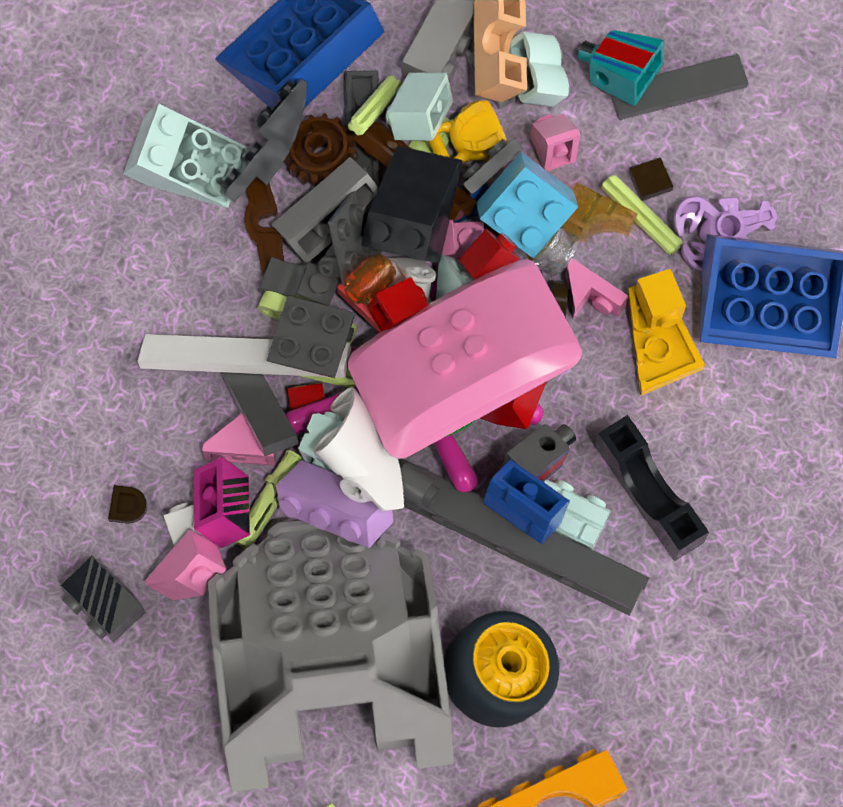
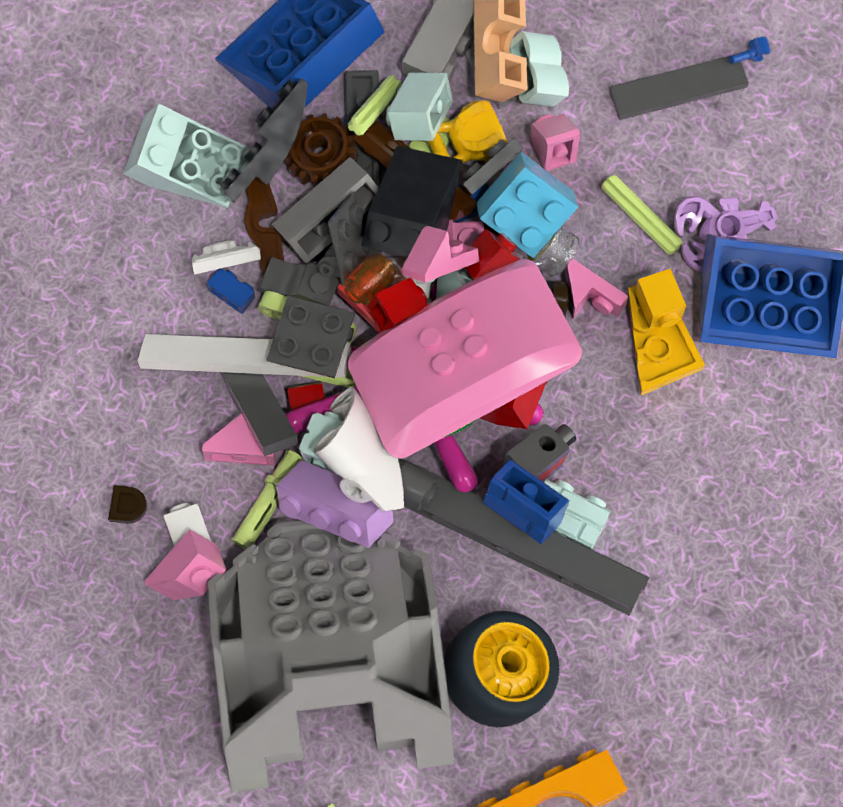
(101, 599): brick -> none
(221, 502): dark pink brick -> none
(224, 255): none -> white tile
(230, 290): none -> blue piece
(437, 255): none -> bright pink slope
(598, 215): clear yellow arch -> none
(623, 63): teal torso -> none
(634, 467): black arch -> none
(650, 179): dark brown tile -> none
(757, 47): none -> blue hand

